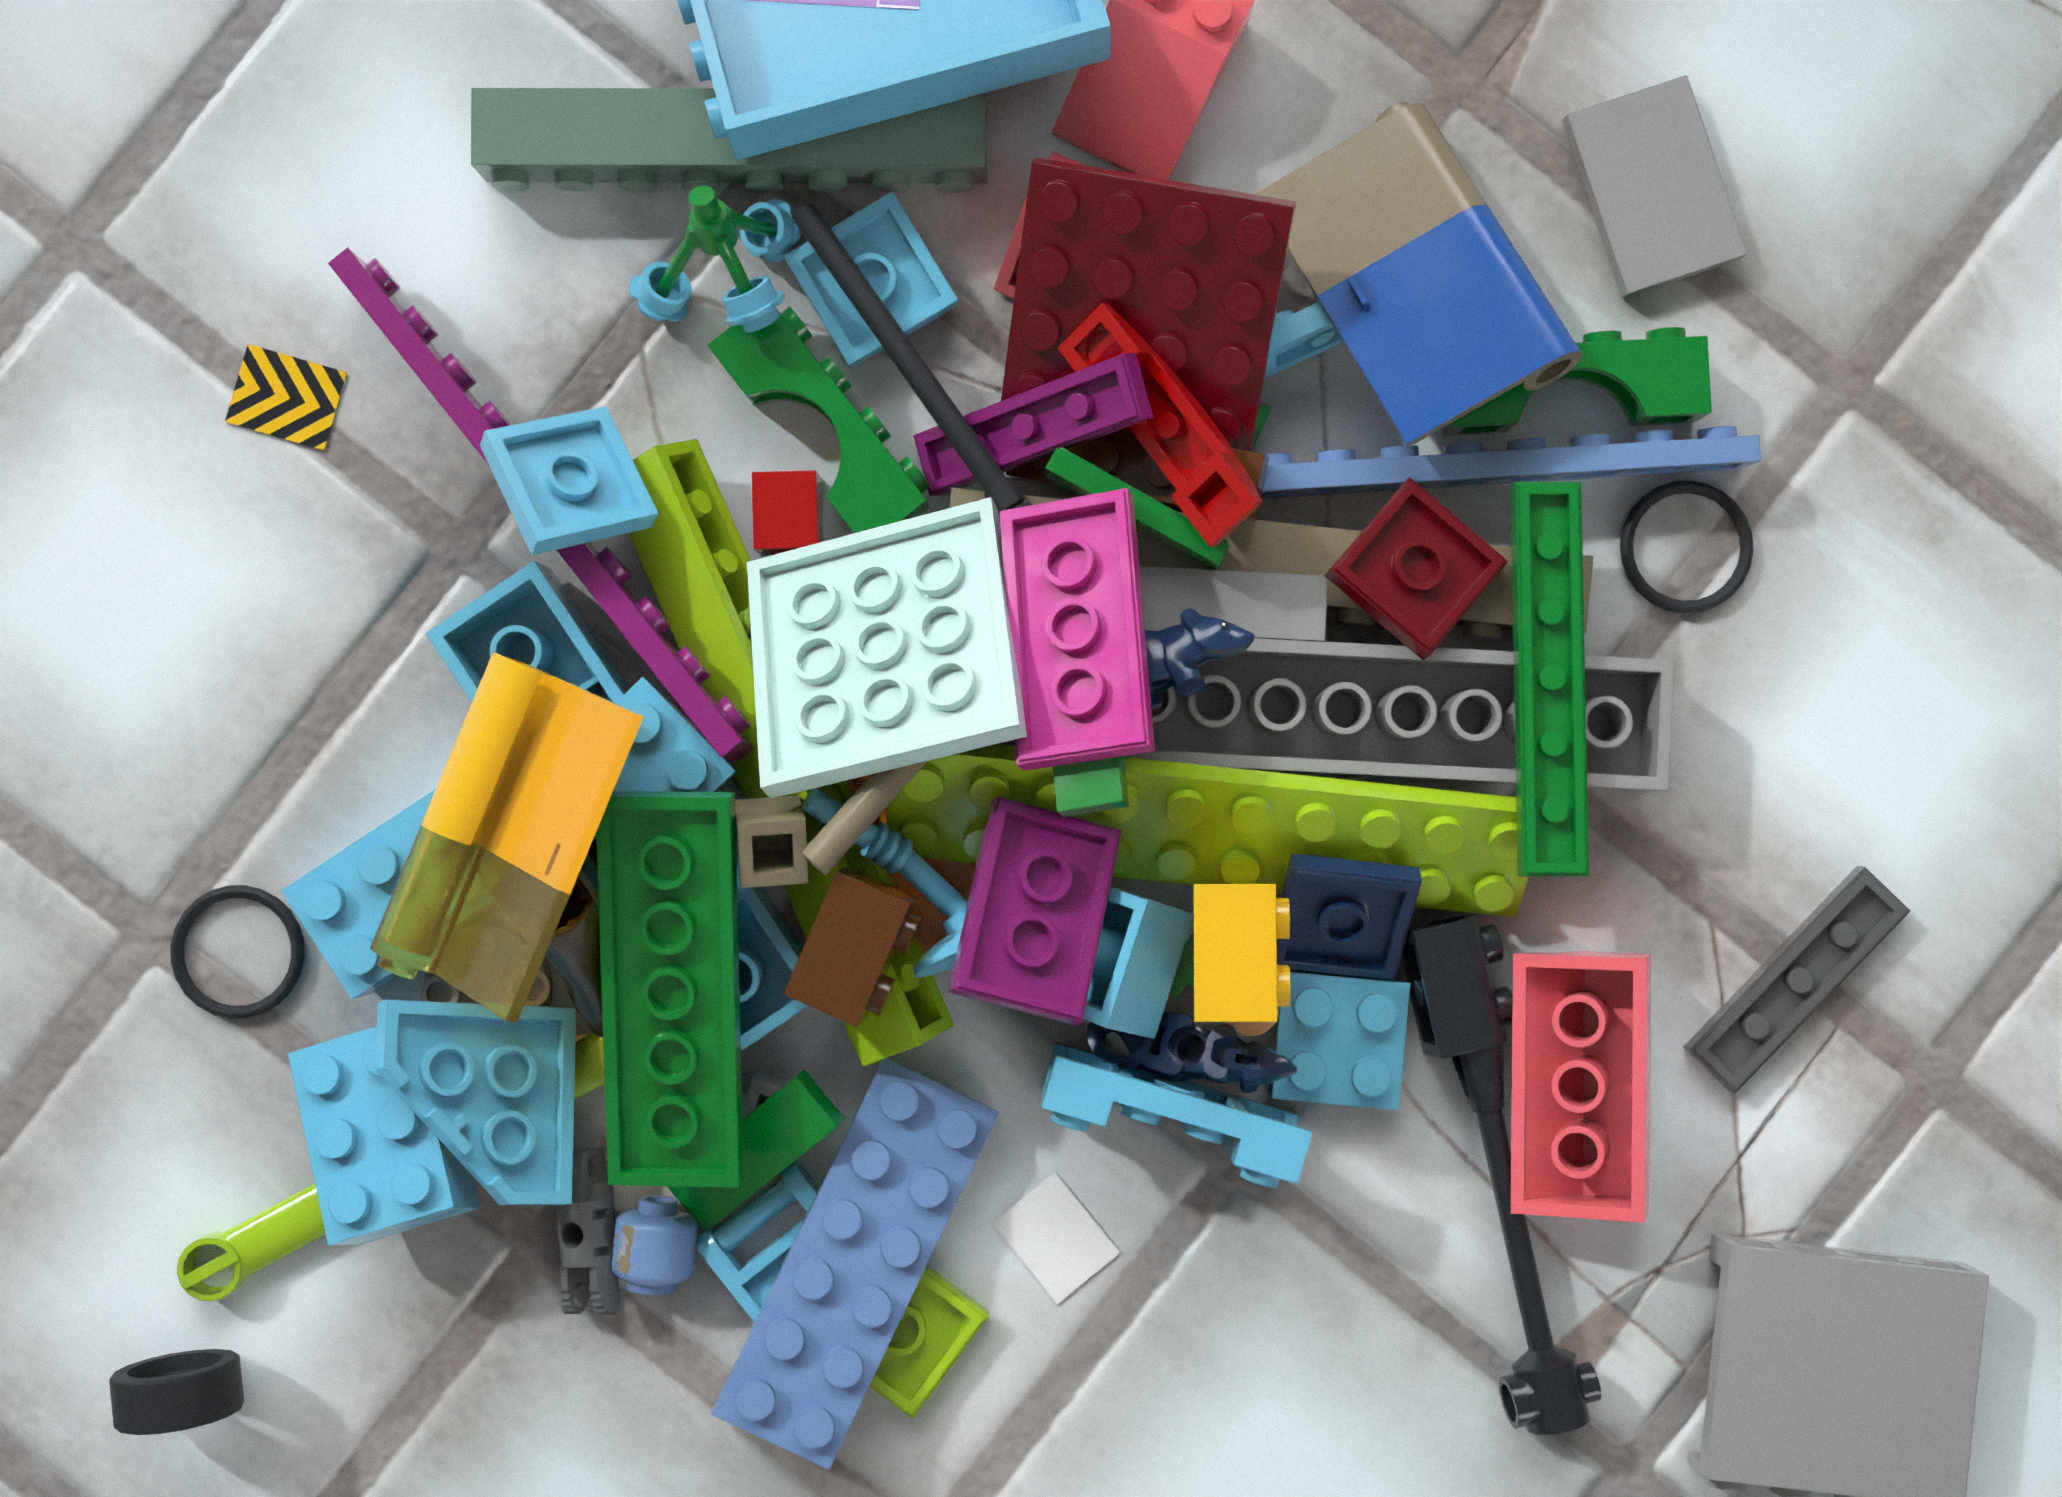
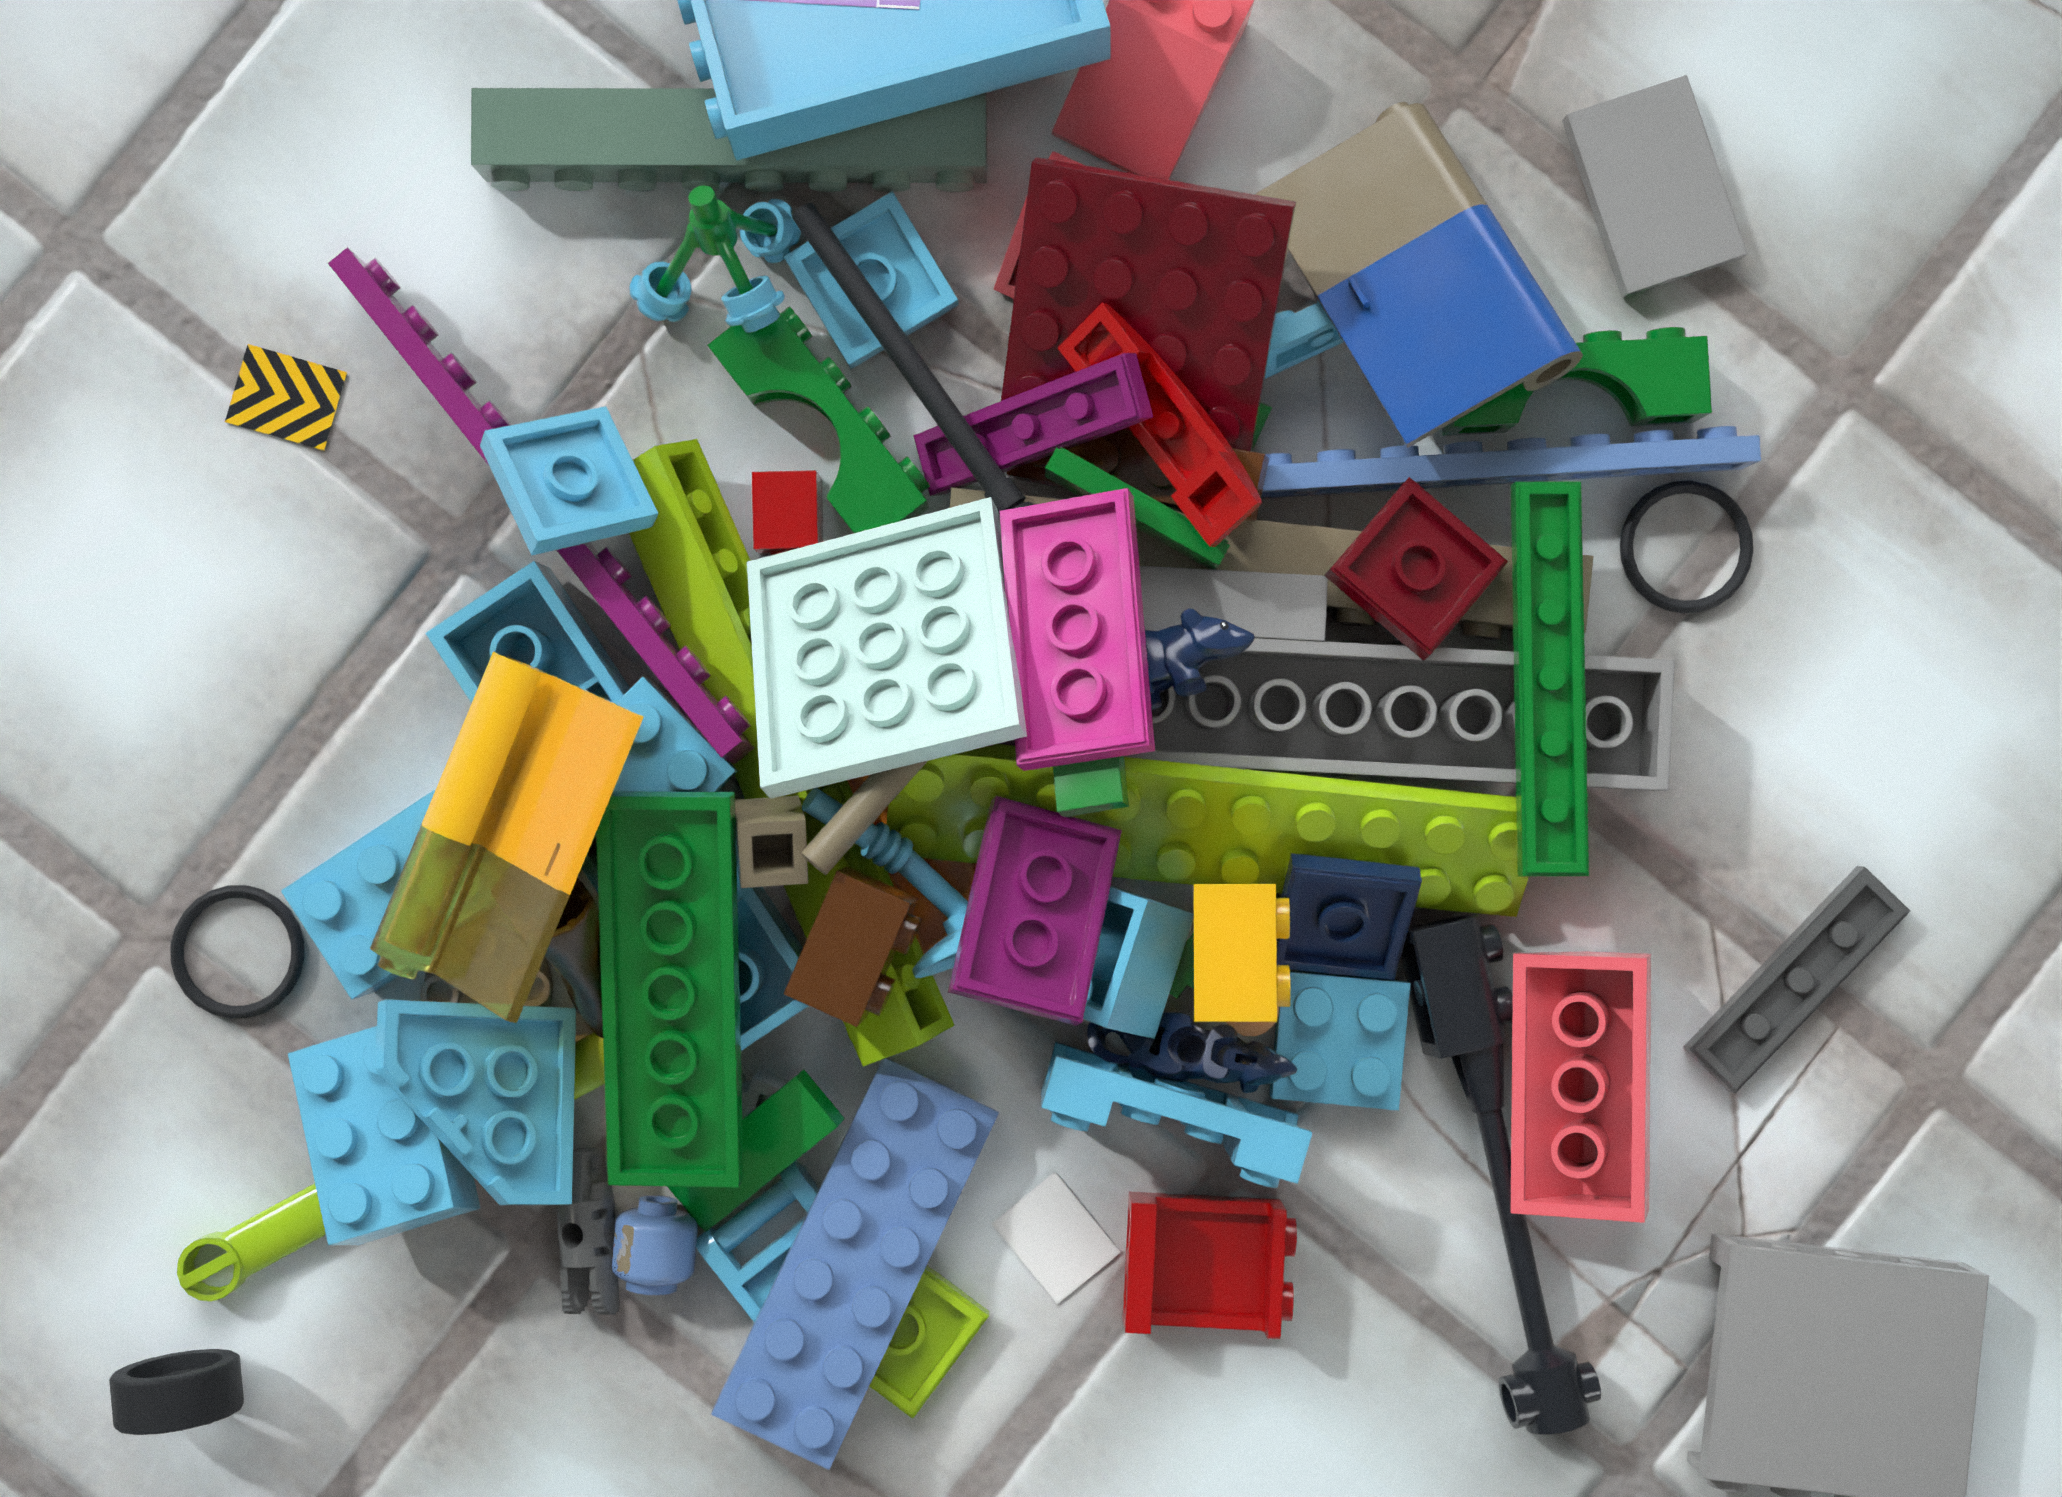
(1207, 1263): none -> red panel

